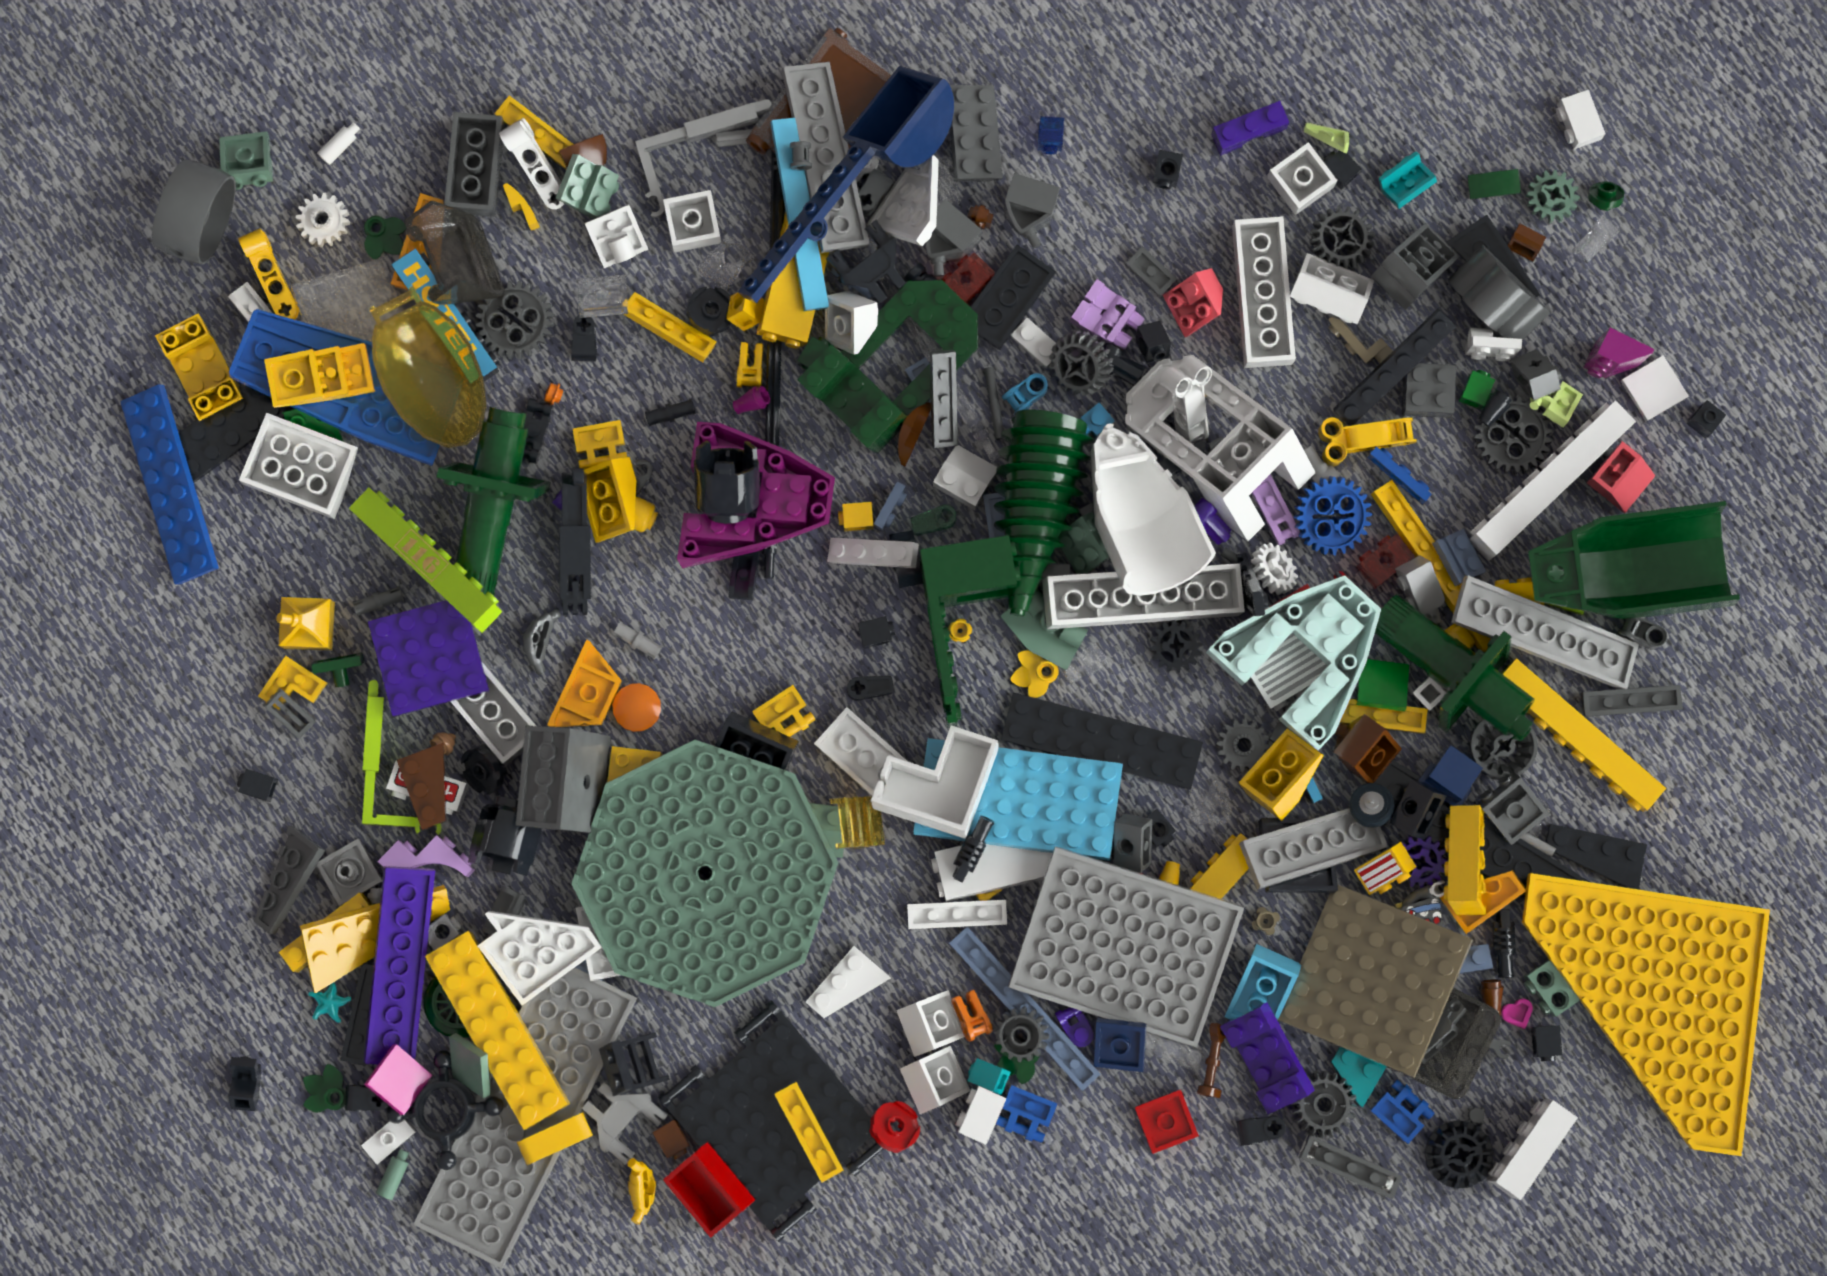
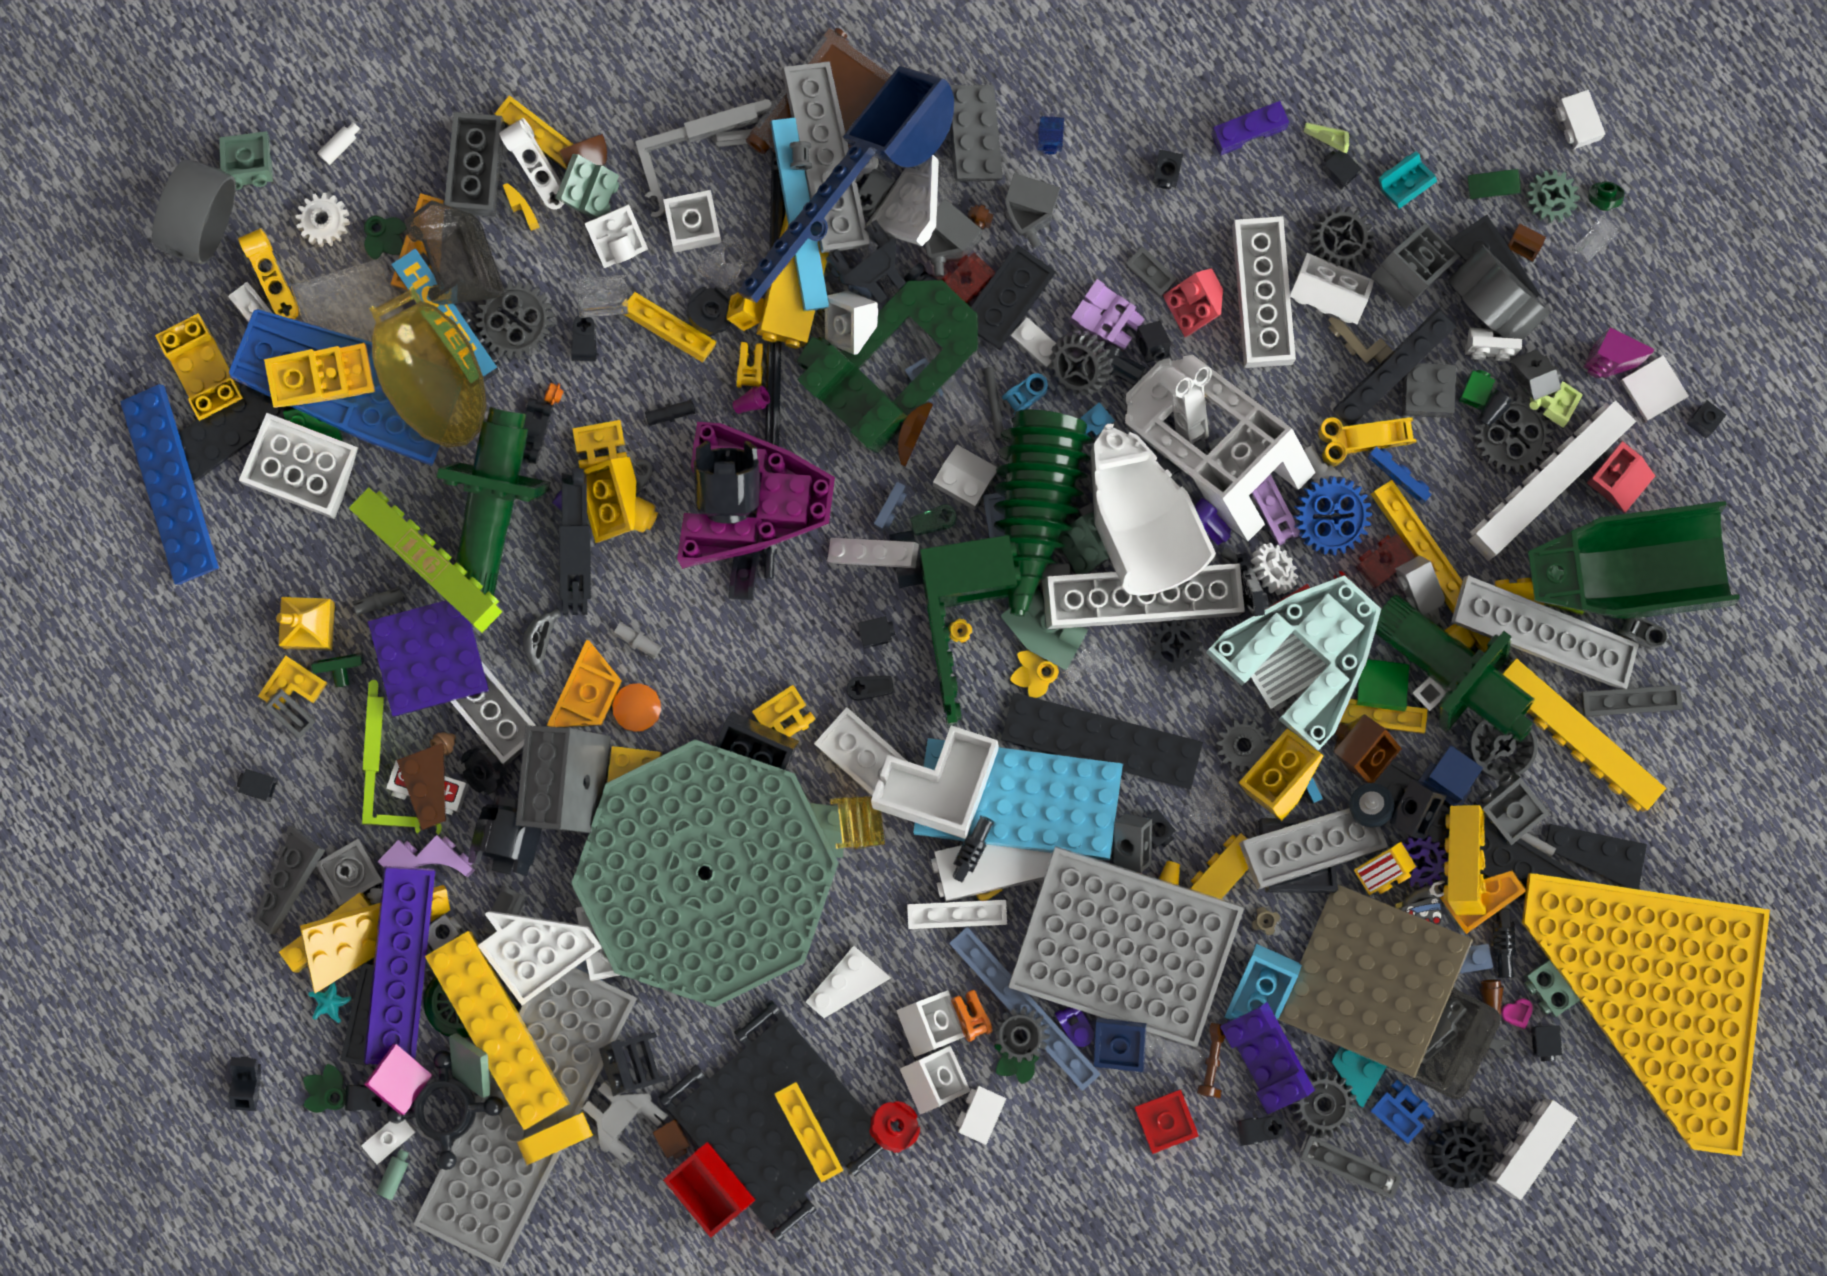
(641, 1189): yellow piece -> none
(856, 516): yellow brick -> none
(943, 398): plate -> none
(988, 1076): teal brick -> none
(1028, 1106): blue plate -> none
(1301, 178): white brick -> none
(1459, 557): sand blue plate -> none

